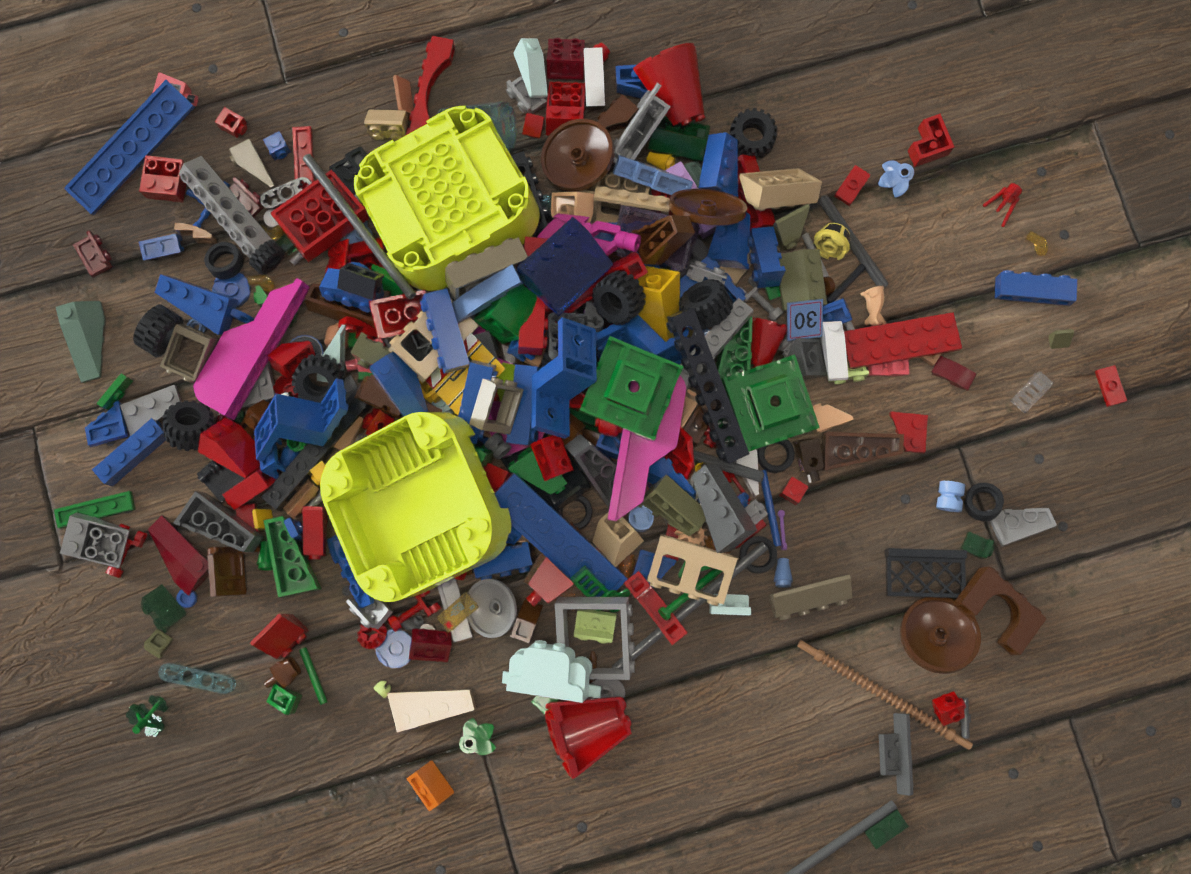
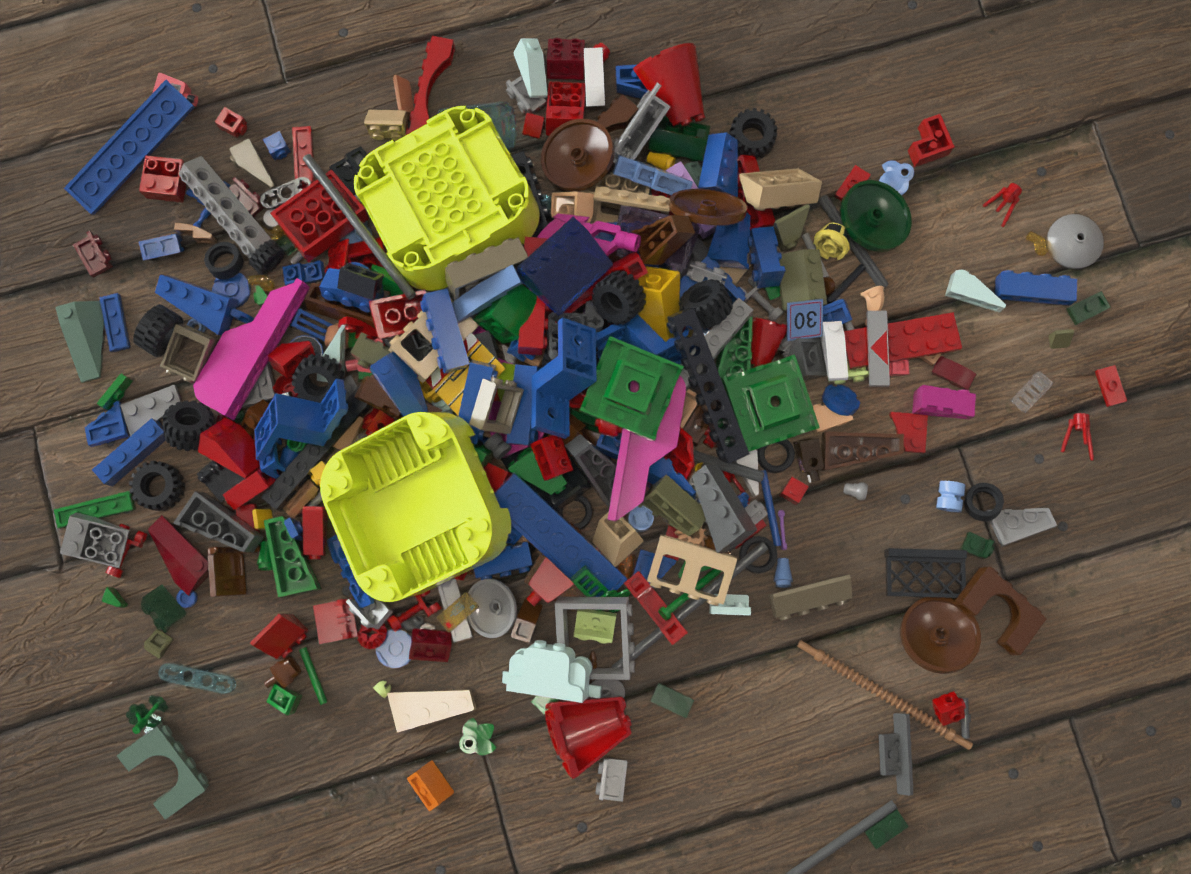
(113, 598): none -> green slope
(114, 322): none -> blue tile
(142, 481): none -> black tyre
(190, 780): none -> sand green arch
(307, 272): none -> blue slope
(307, 331): none -> blue tile
(334, 621): none -> hinge
(612, 779): none -> light grey bracket
(672, 700): none -> dark green plate
(840, 399): none -> blue tile
(856, 490): none -> light grey piece
(875, 216): none -> dark green dish
(878, 349): none -> light grey tile
(944, 402): none -> dark pink wedge
(971, 290): none -> light aqua slope
(1067, 248): none -> light grey dish
(1081, 423): none -> red plant
(1088, 308): none -> dark green plate

